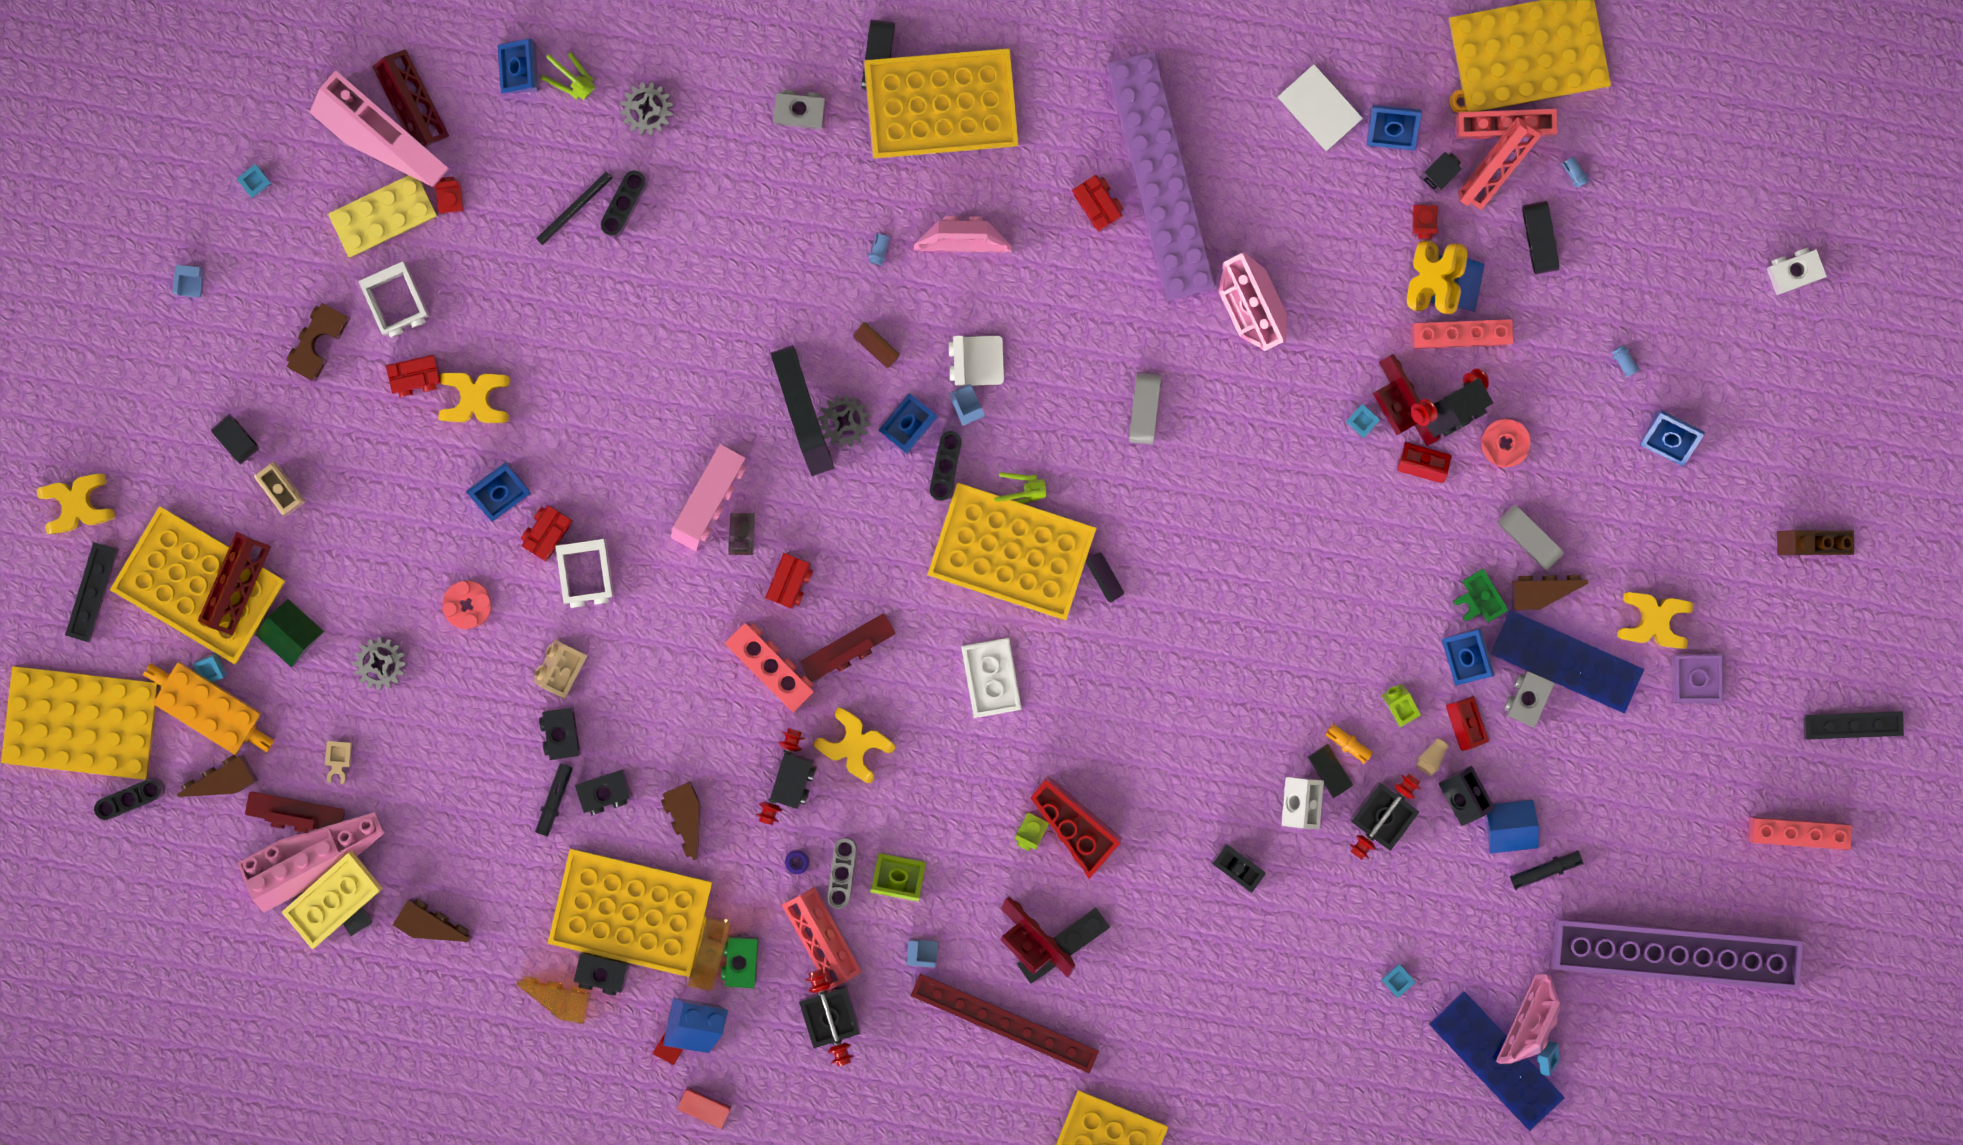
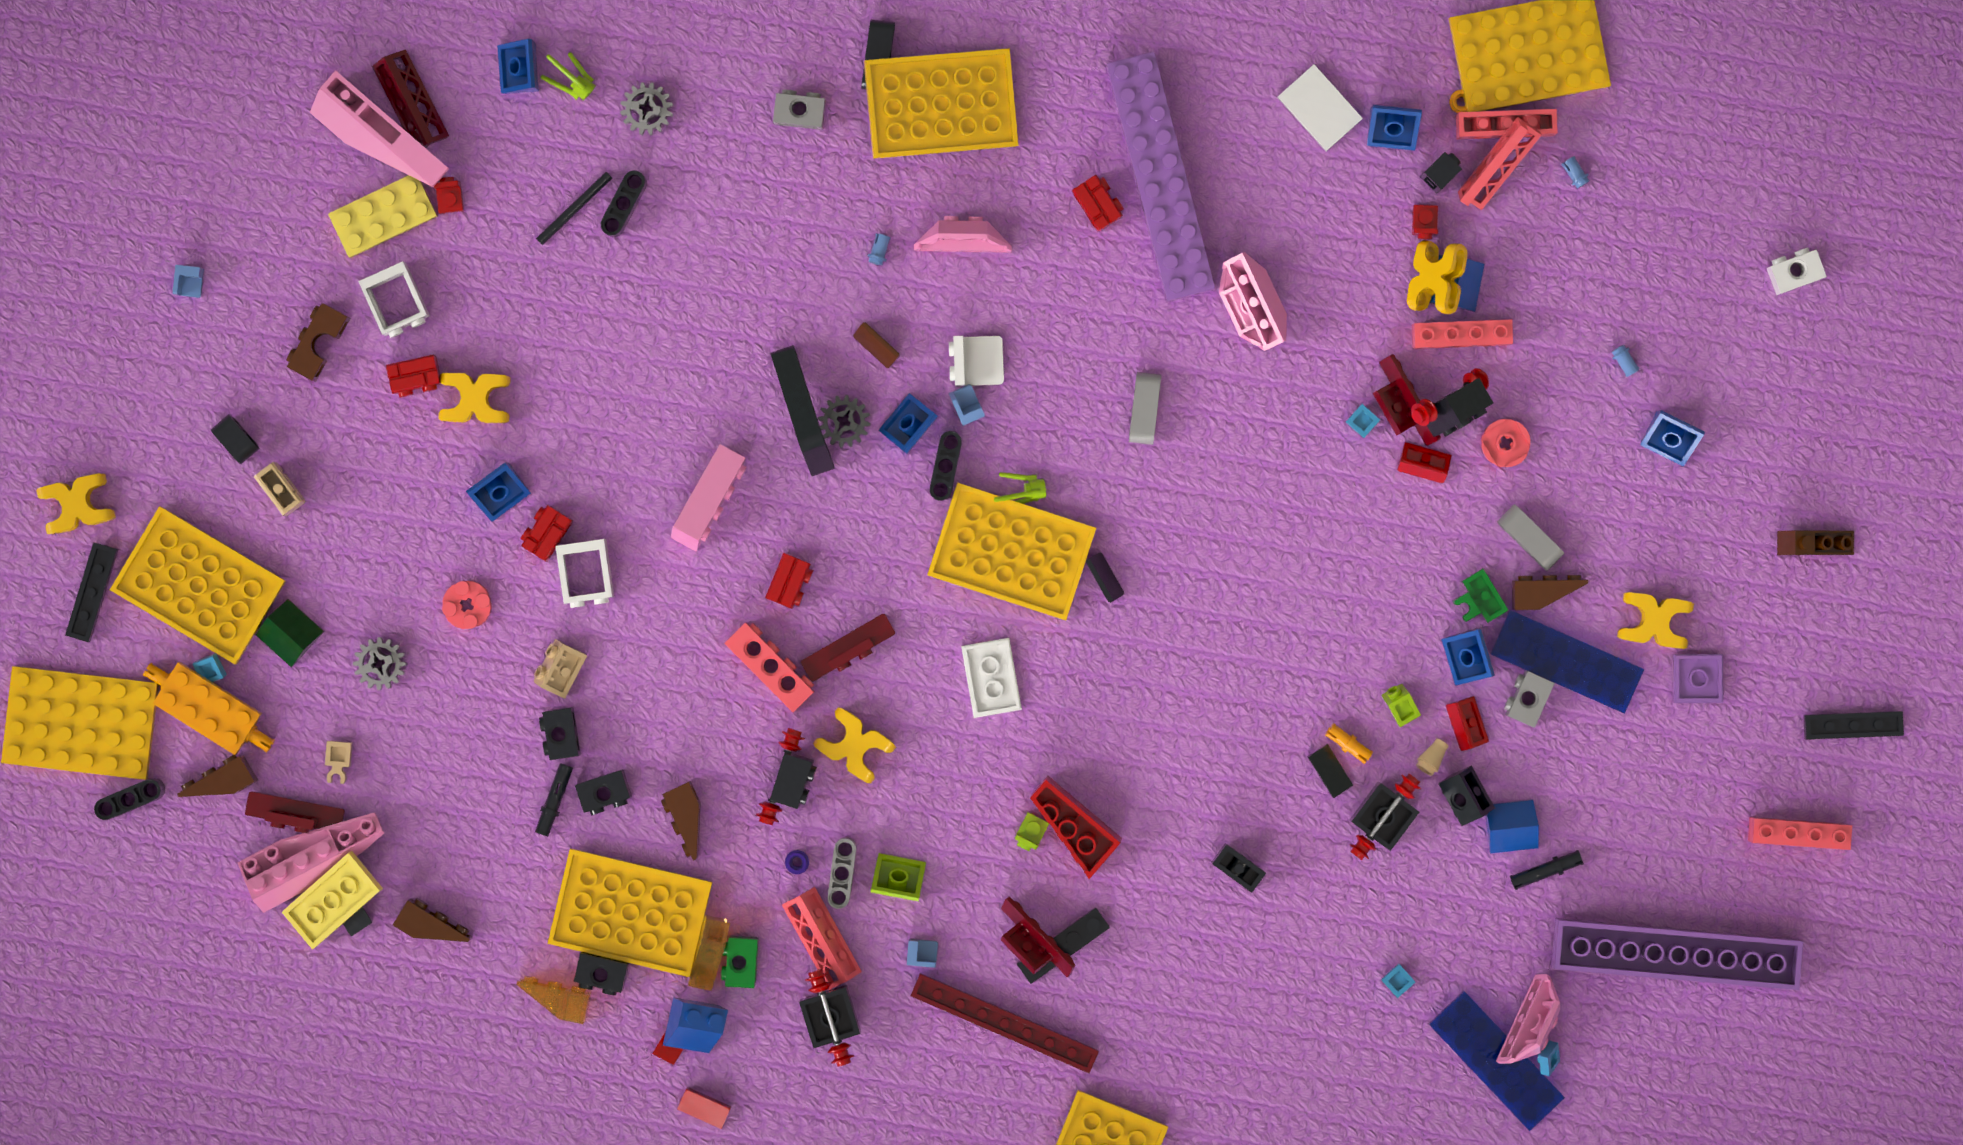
(229, 582): dark red fence -> none
(254, 181): dark azure plate -> none
(741, 534): clear smoke slope -> none
(1302, 803): white brick -> none
(1540, 237): black beam -> none

